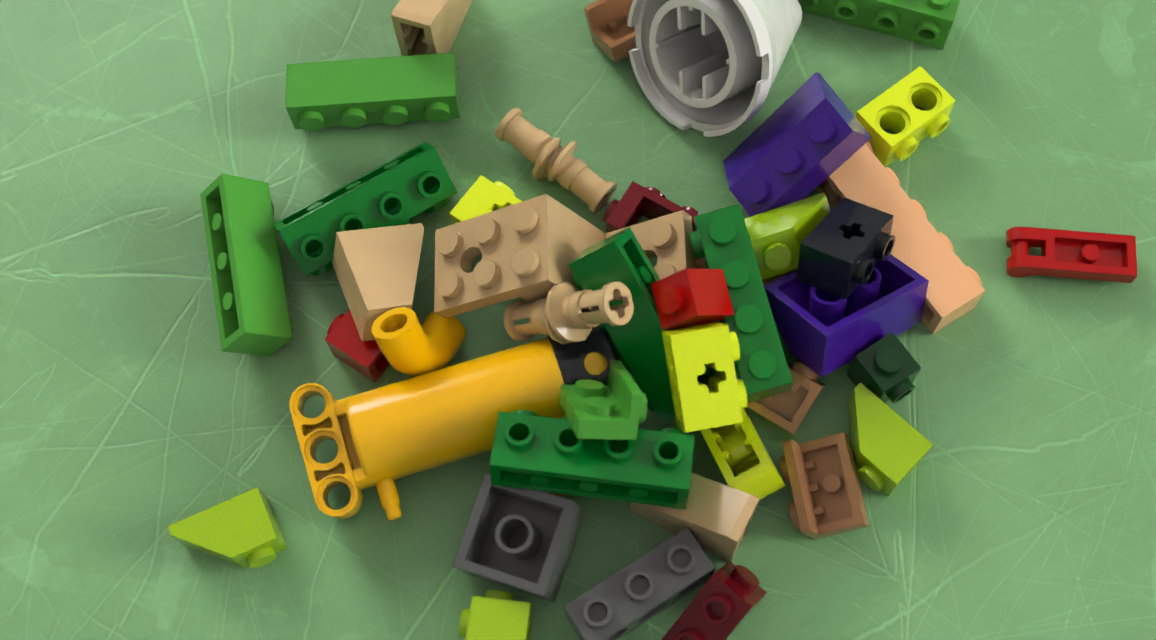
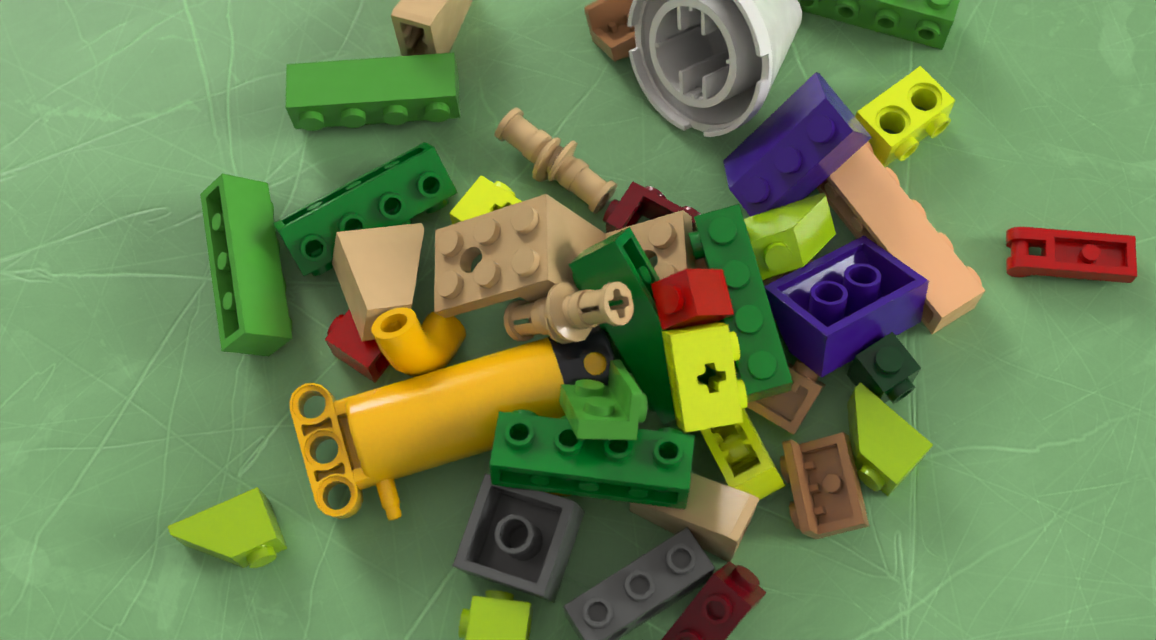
(845, 248): black brick -> none

